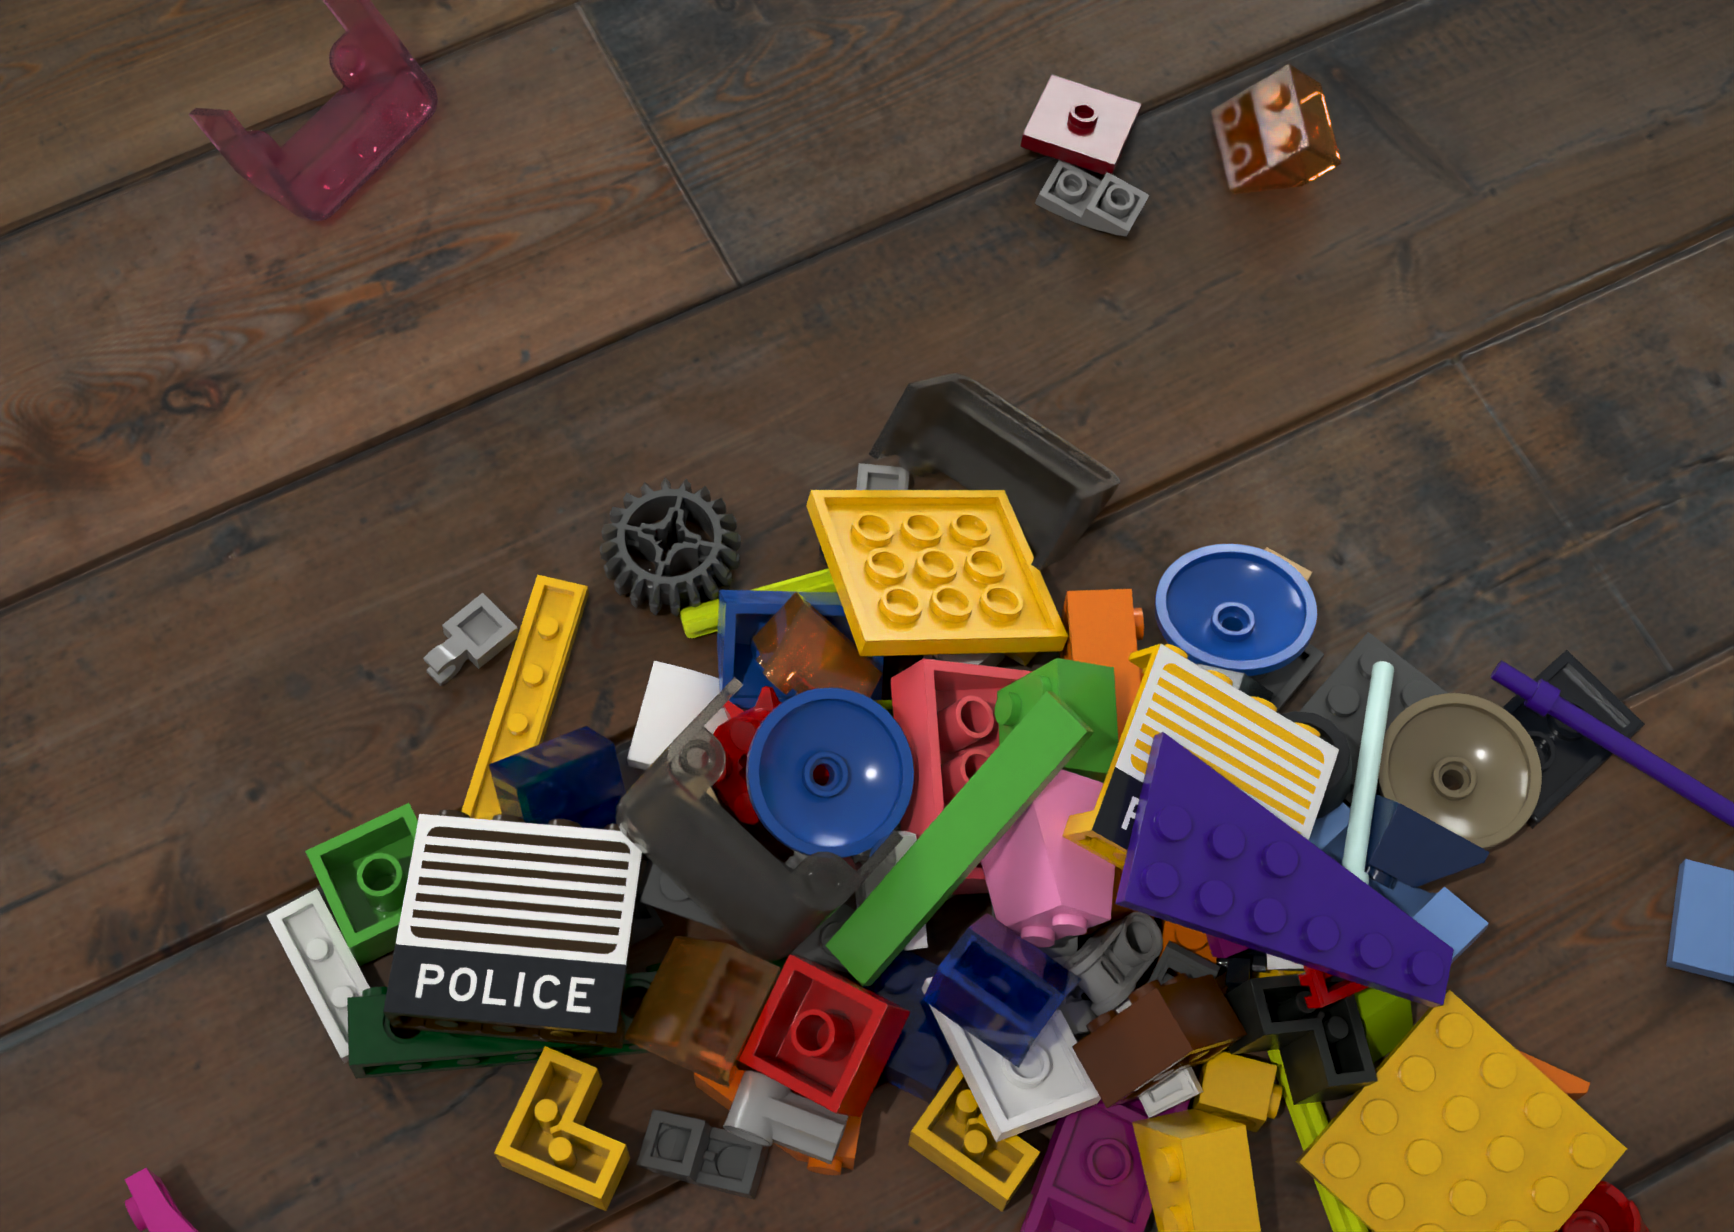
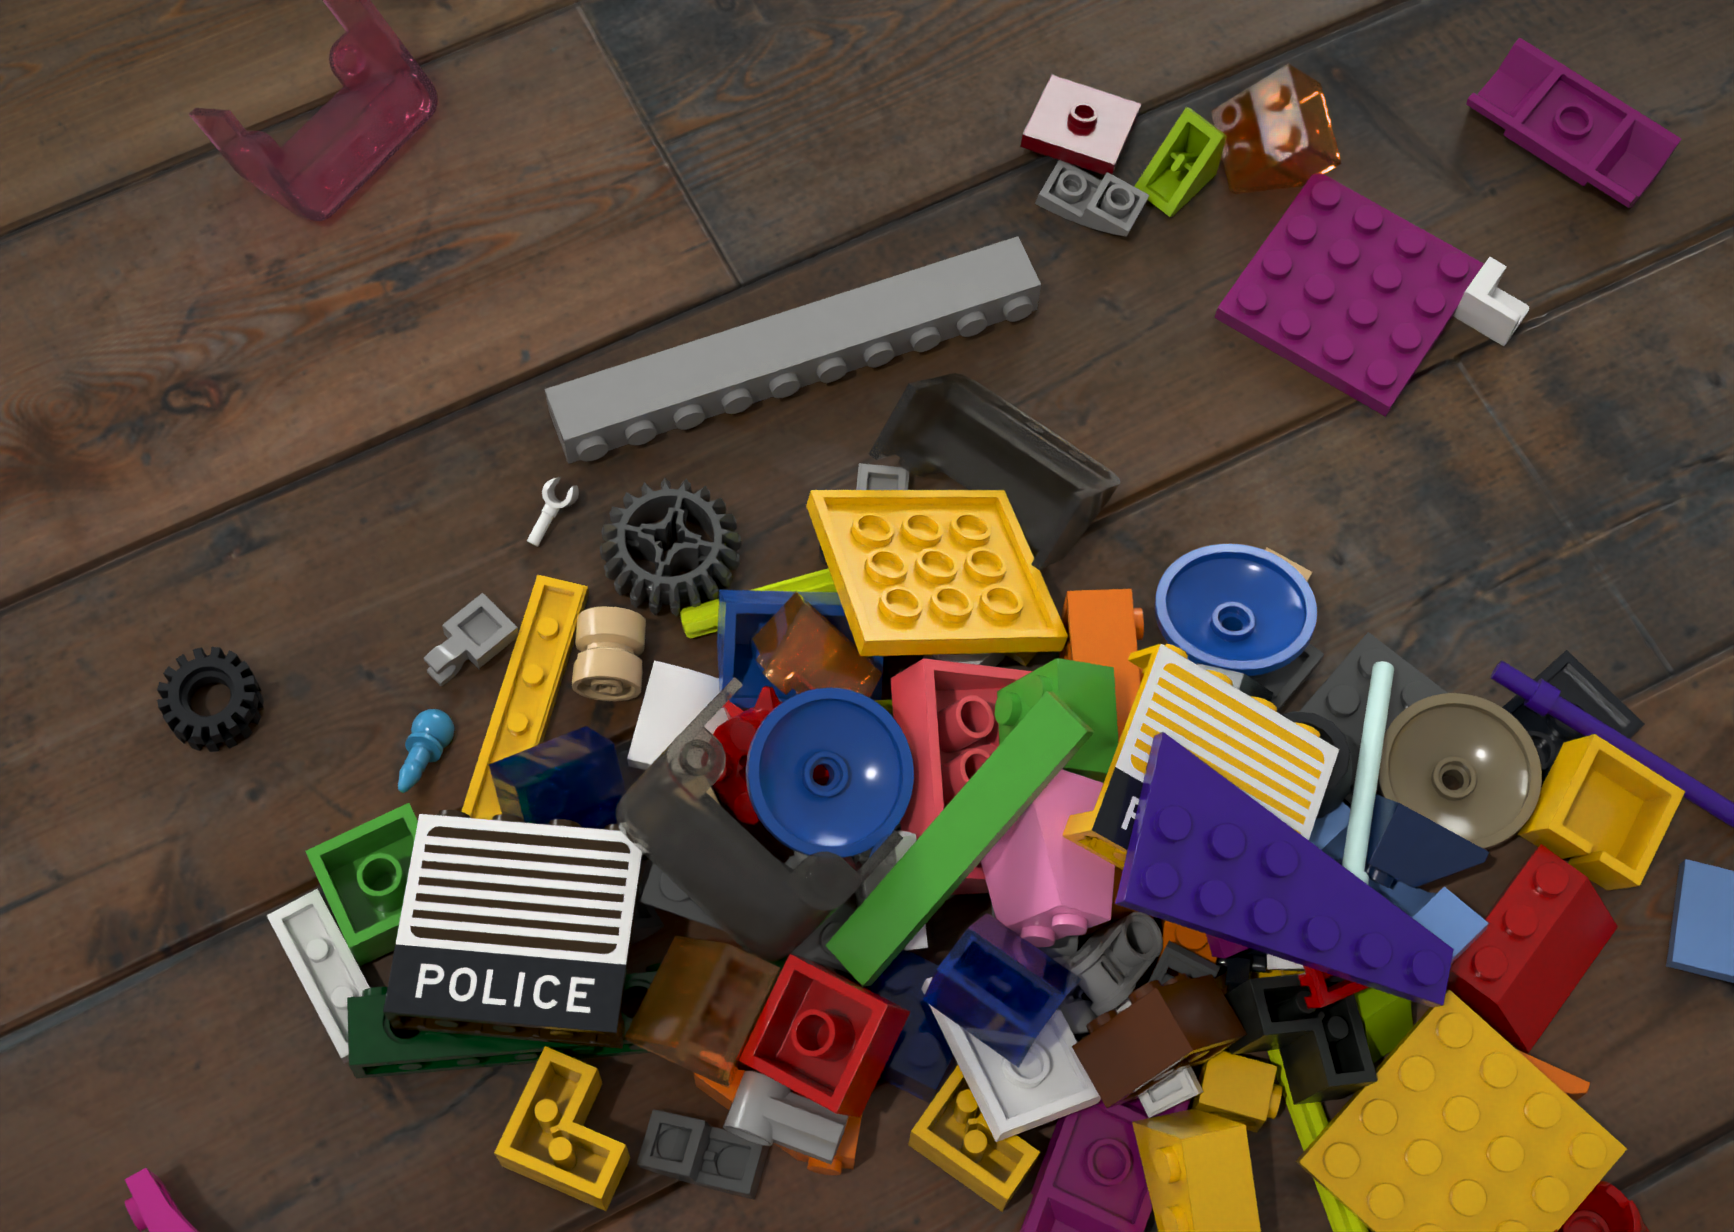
(202, 671): none -> black tyre
(429, 735): none -> dark azure bar
(550, 509): none -> white hand
(609, 654): none -> tan wheel
(792, 350): none -> light grey brick
(1183, 163): none -> lime slope
(1349, 292): none -> magenta plate
(1490, 308): none -> white panel
(1534, 949): none -> red slope
(1574, 124): none -> magenta piece
(1602, 812): none -> yellow piece

